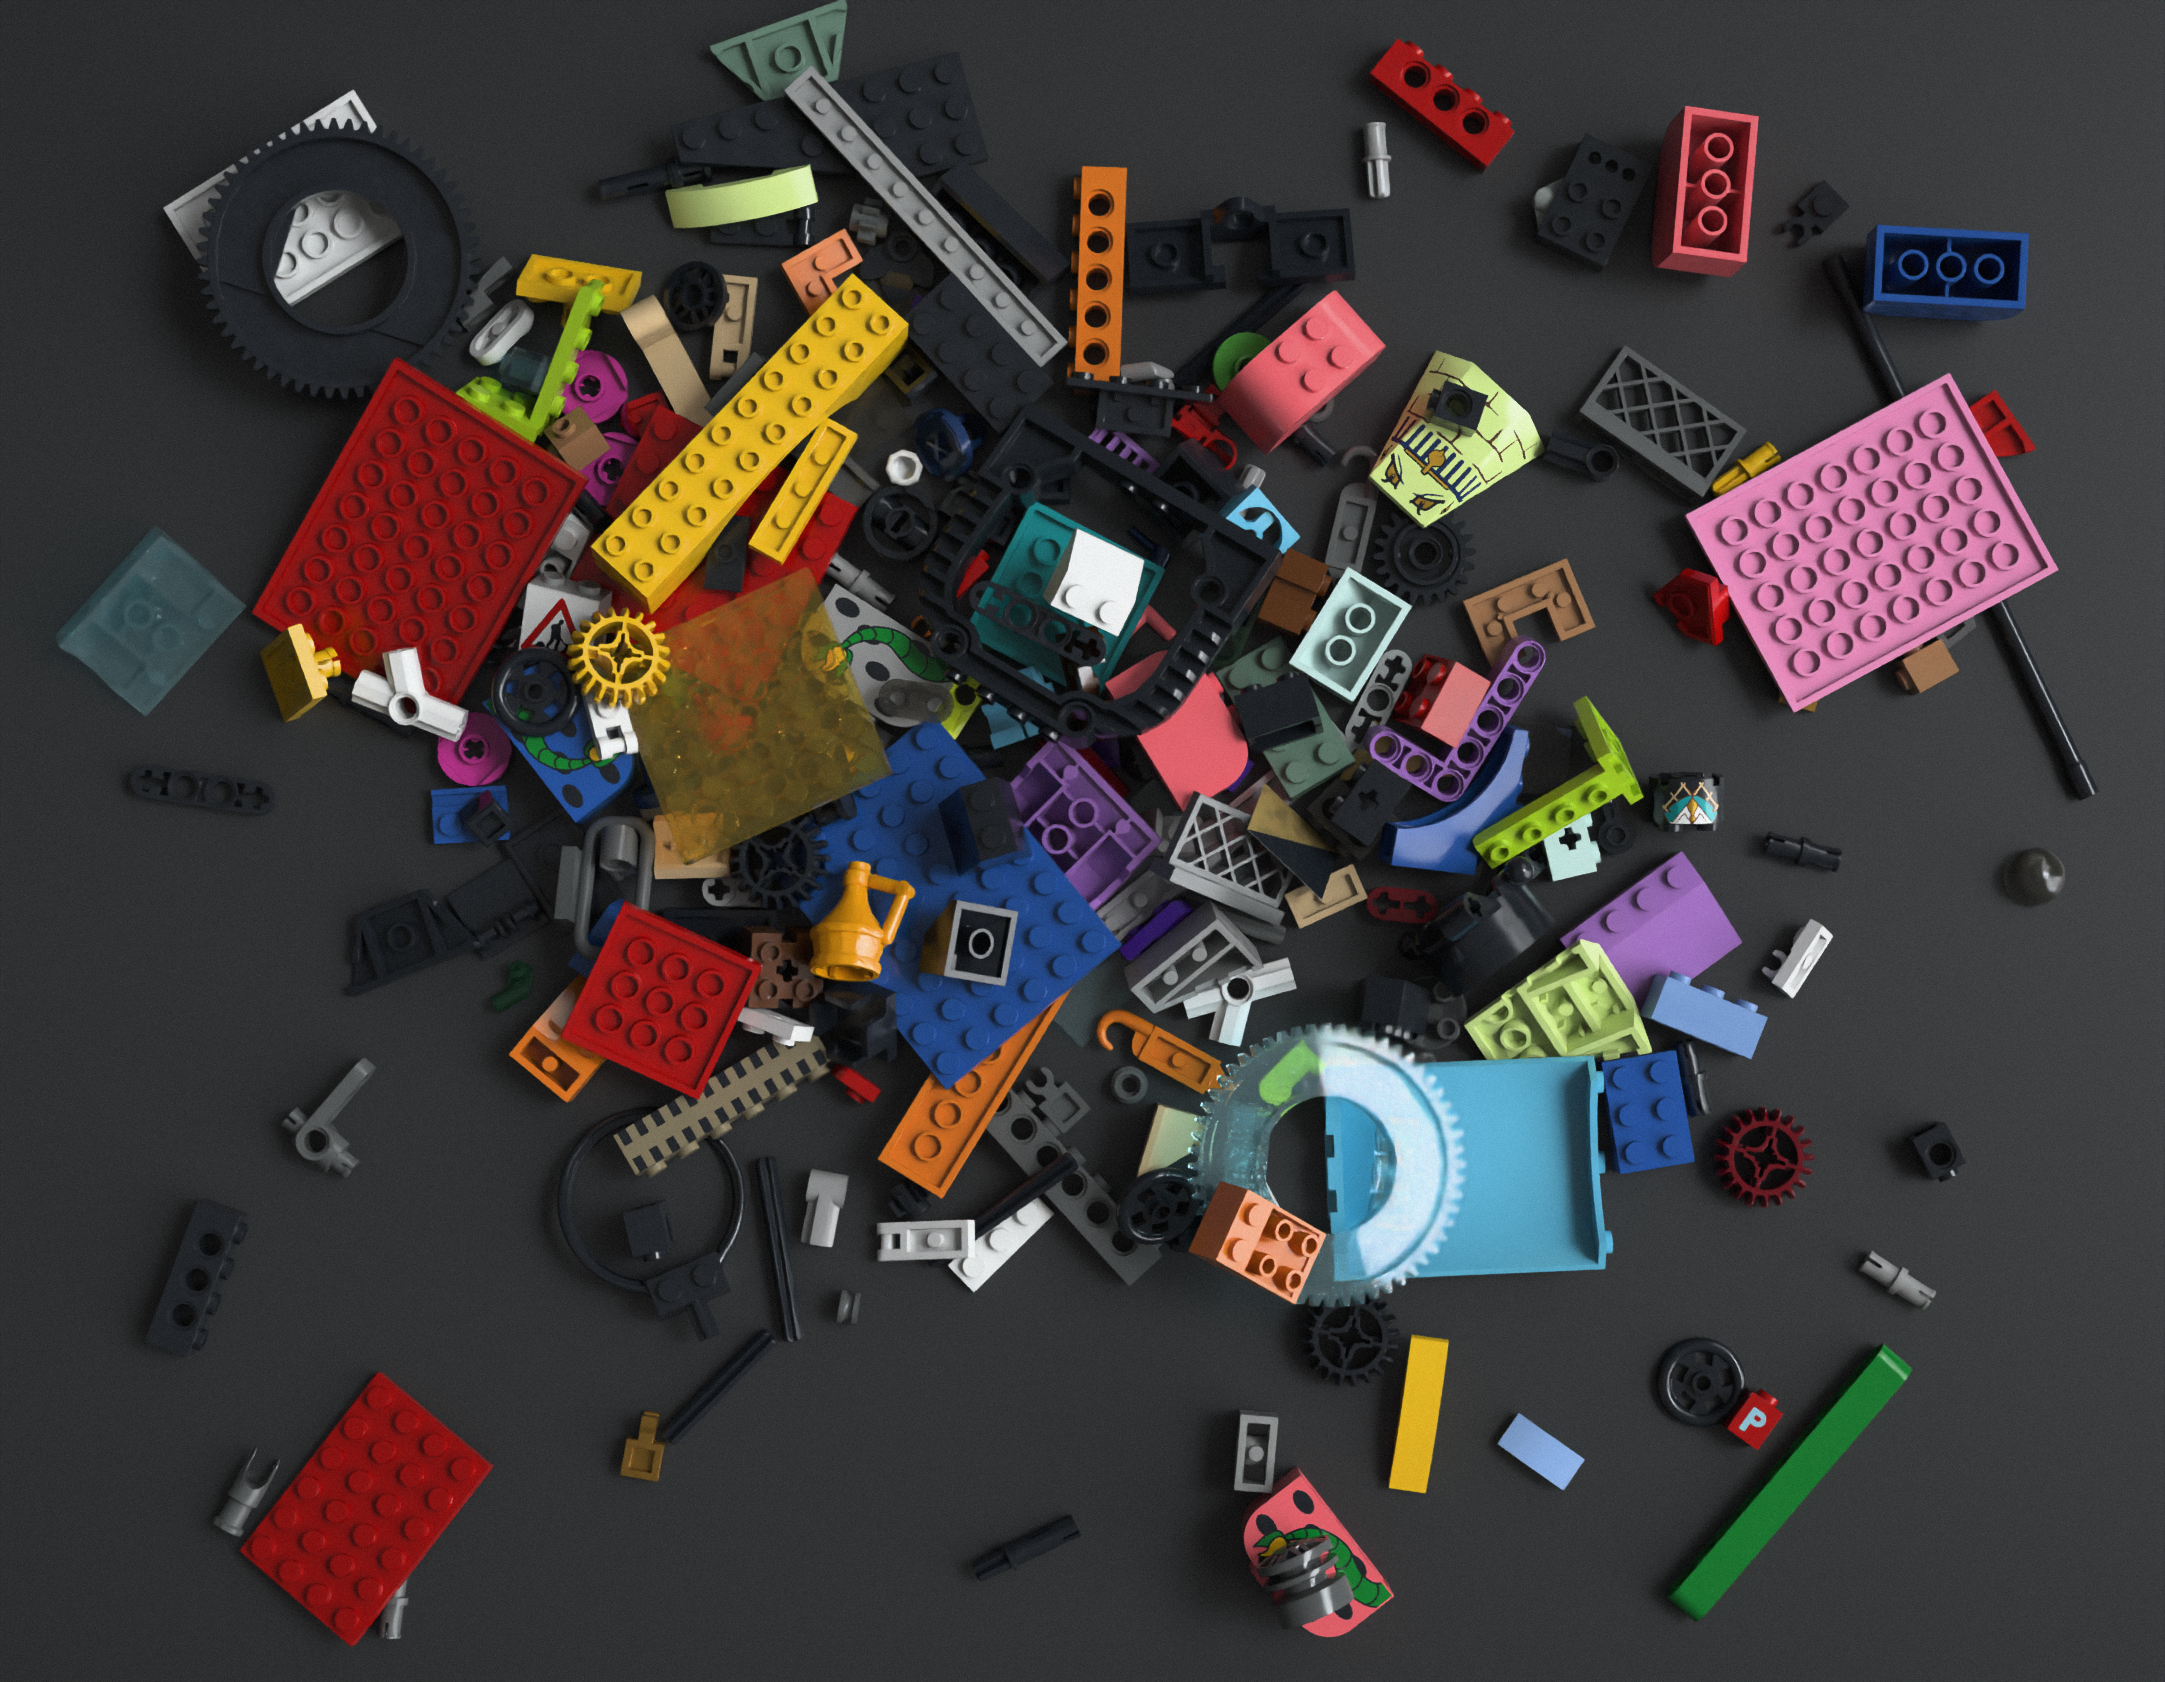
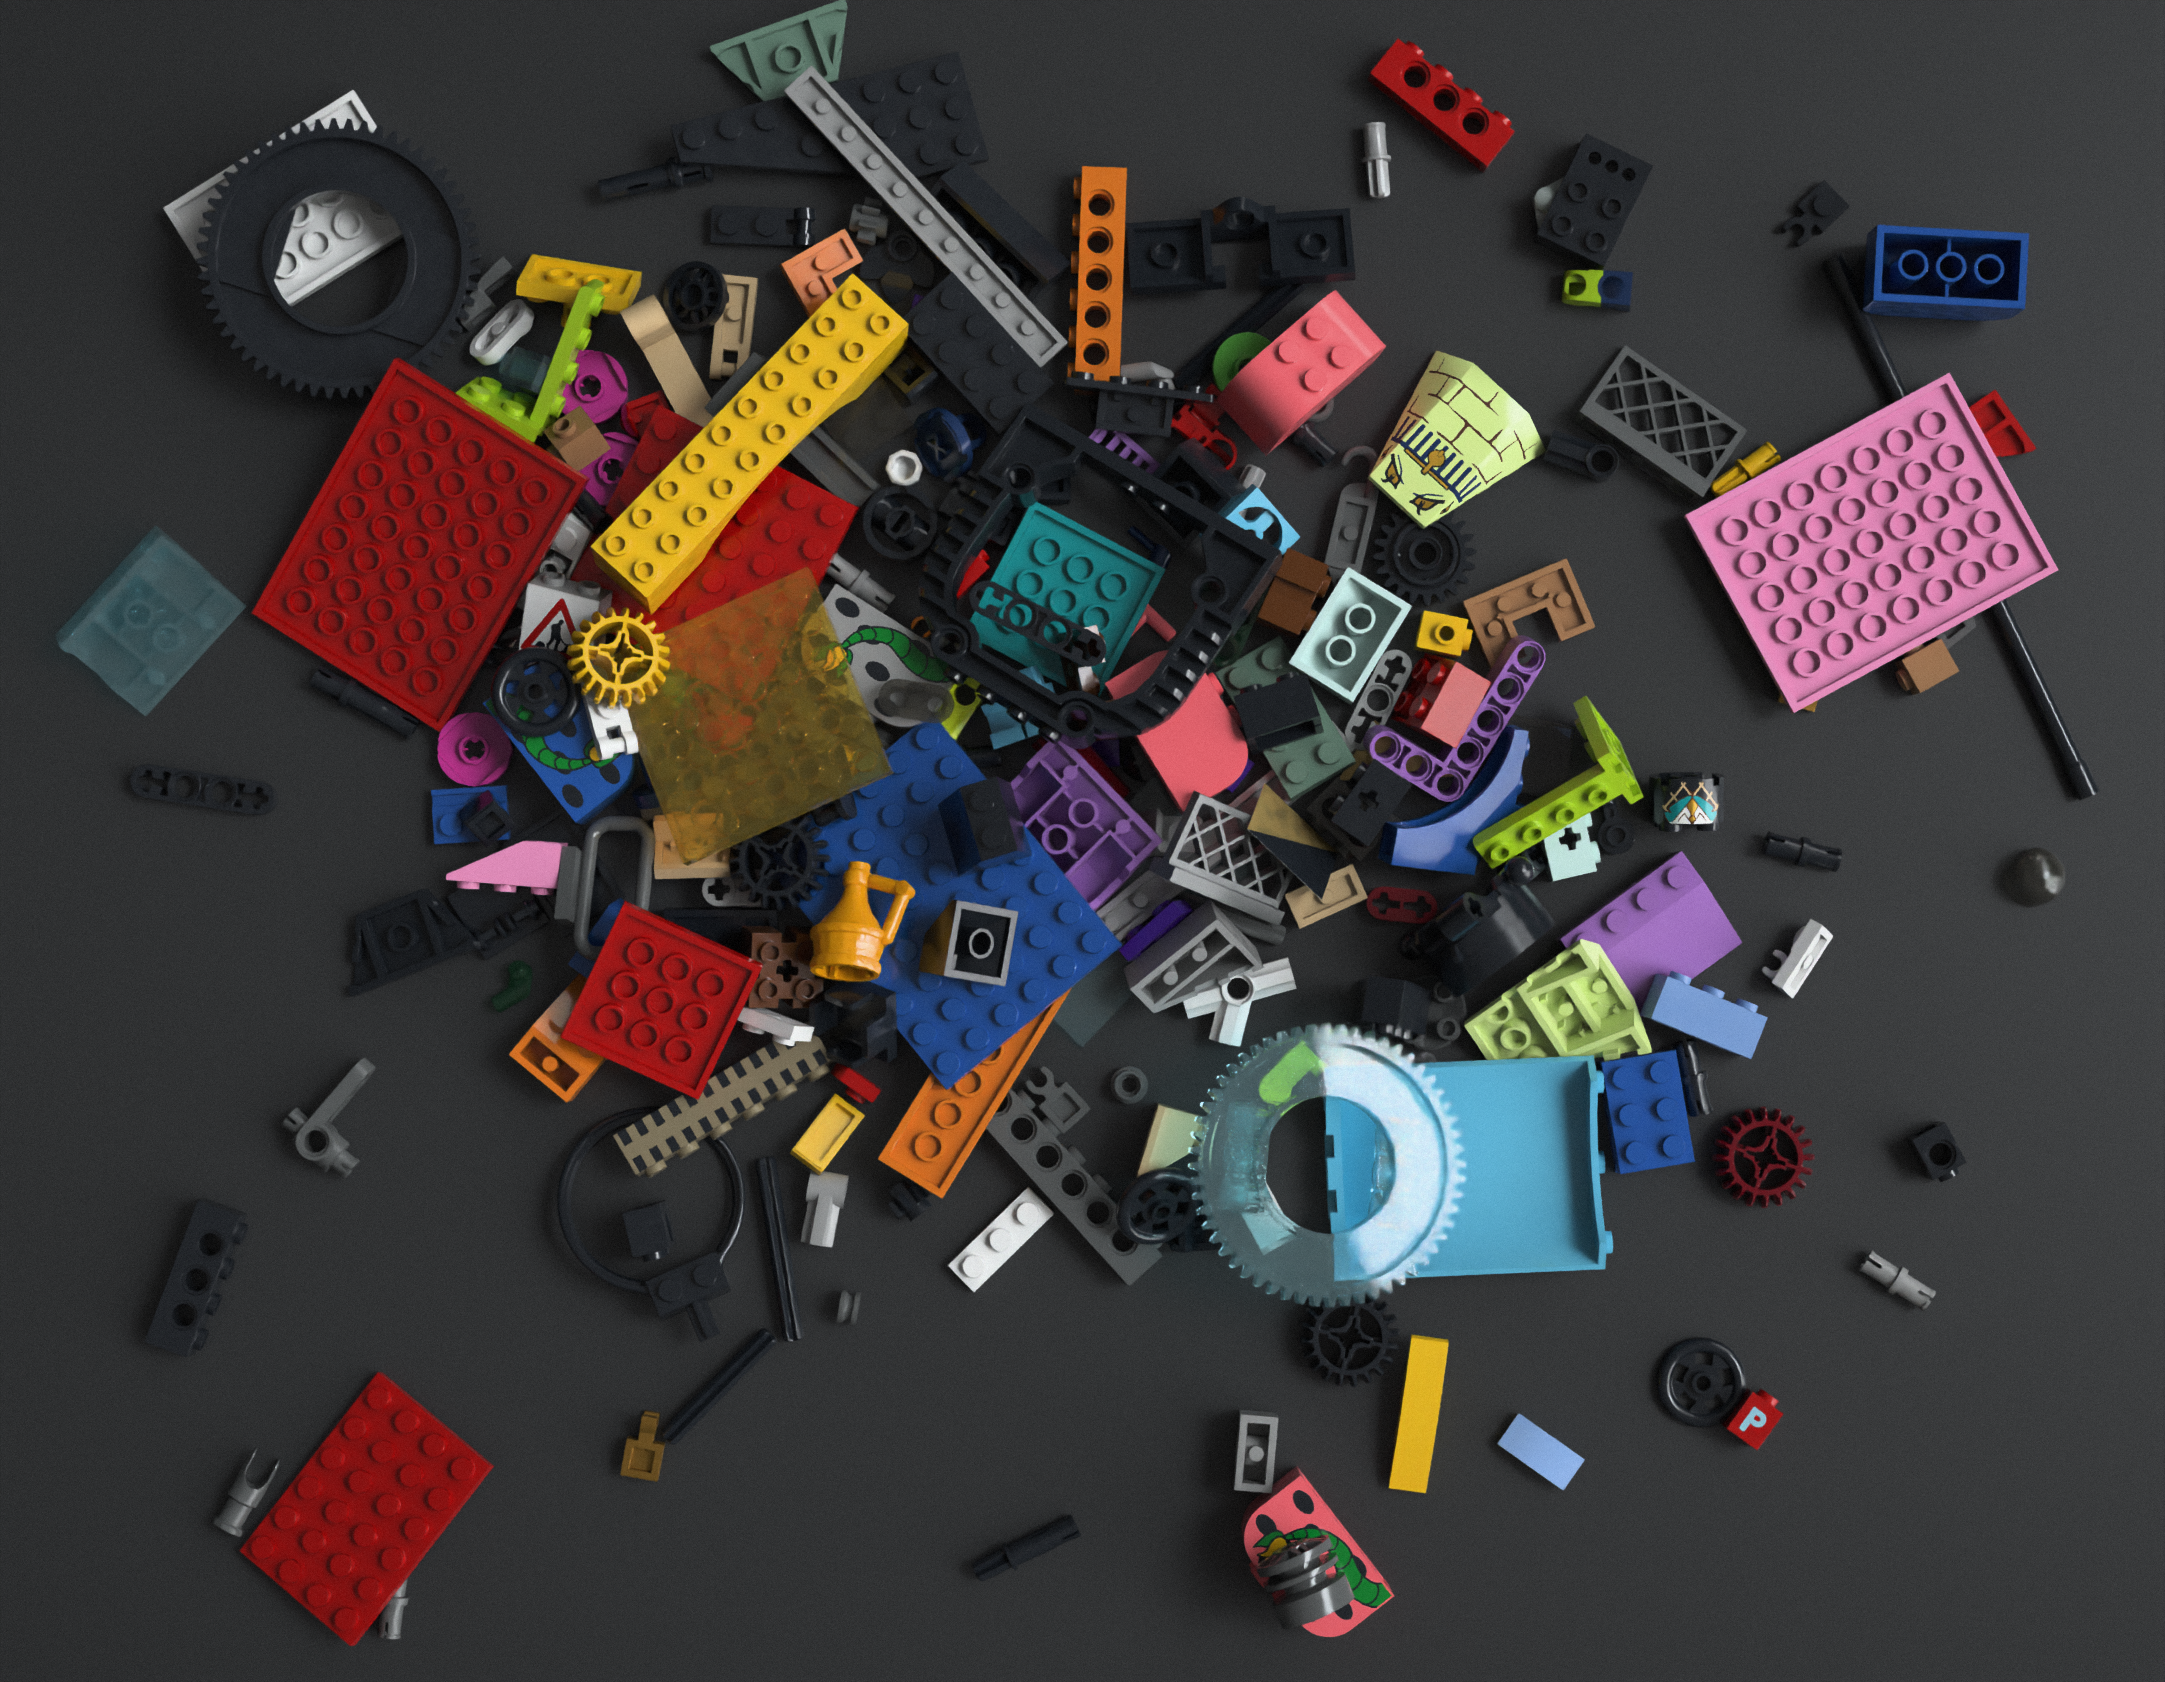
(297, 671): yellow plate -> none
(403, 681): white piece -> none
(522, 864): none -> bright pink slope
(619, 851): dark grey piece -> none
(729, 556): black plate -> none
(742, 199): yellowish green slope -> none
(803, 491): yellow plate -> none
(827, 1134): none -> yellow tile
(927, 1240): white plate -> none
(1020, 1197): black axle -> none
(1095, 582): white slope -> none
(1164, 1051): orange plate -> none
(1257, 1241): orange slope -> none
(1442, 634): none -> yellow brick
(1472, 402): black brick -> none
(1598, 288): none -> leg
(1697, 604): red plate -> none
(1705, 192): coral brick -> none
(1788, 1482): green beam -> none

